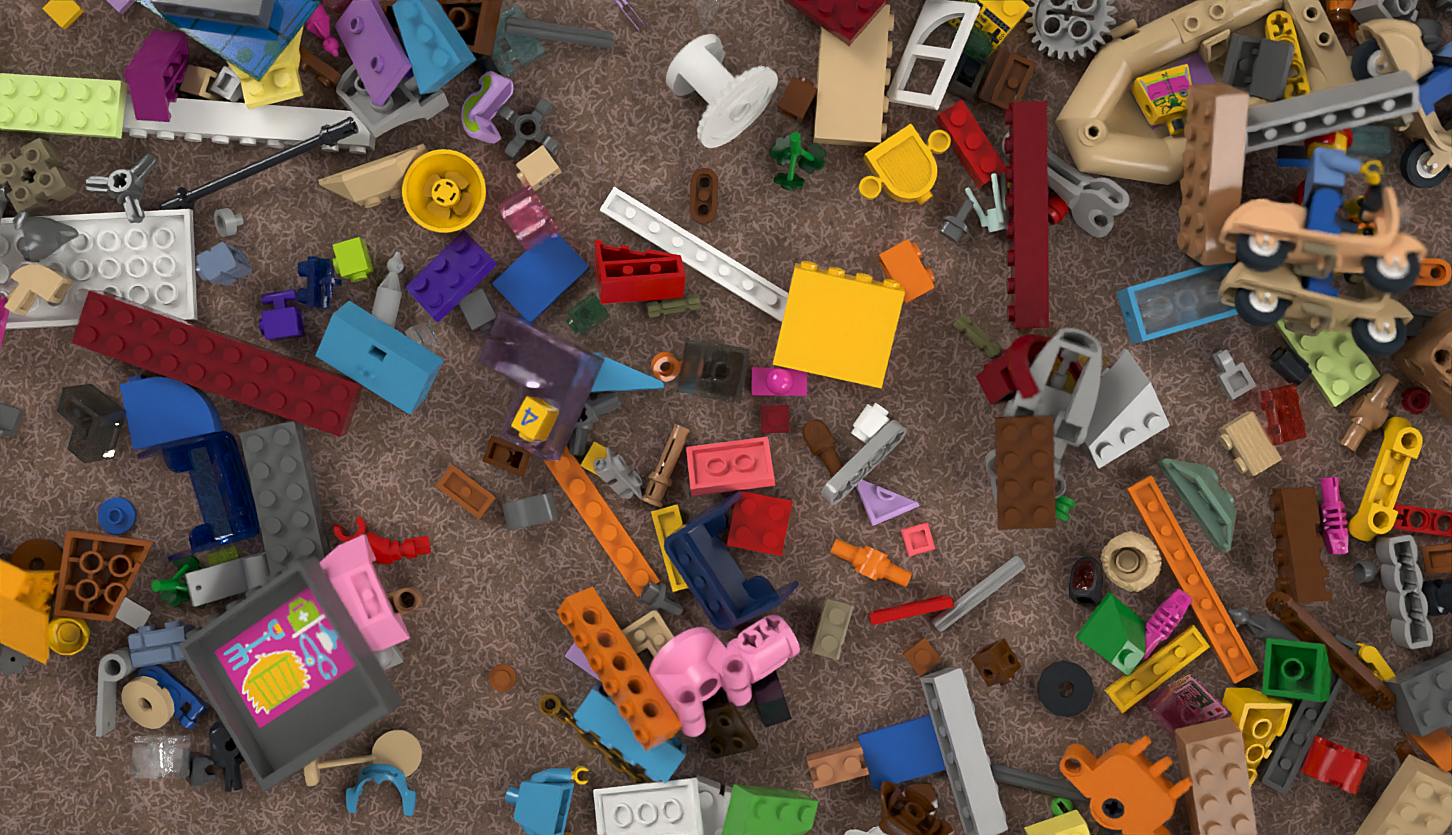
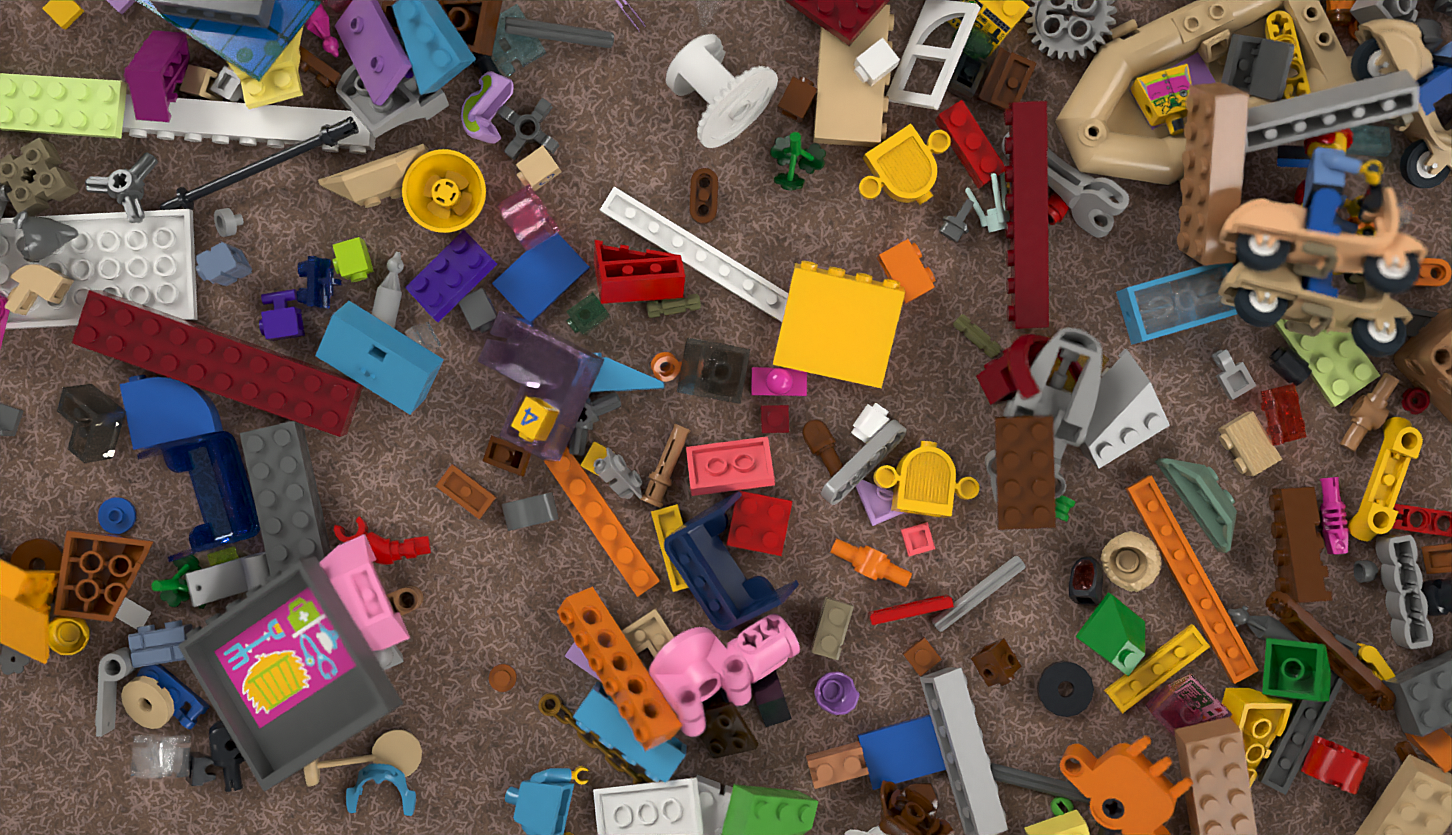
(658, 598): dark grey piece -> none
(836, 693): none -> medium lavender hair
(875, 62): none -> white brick
(925, 482): none -> yellow piece
(1165, 619): dark pink hinge -> none

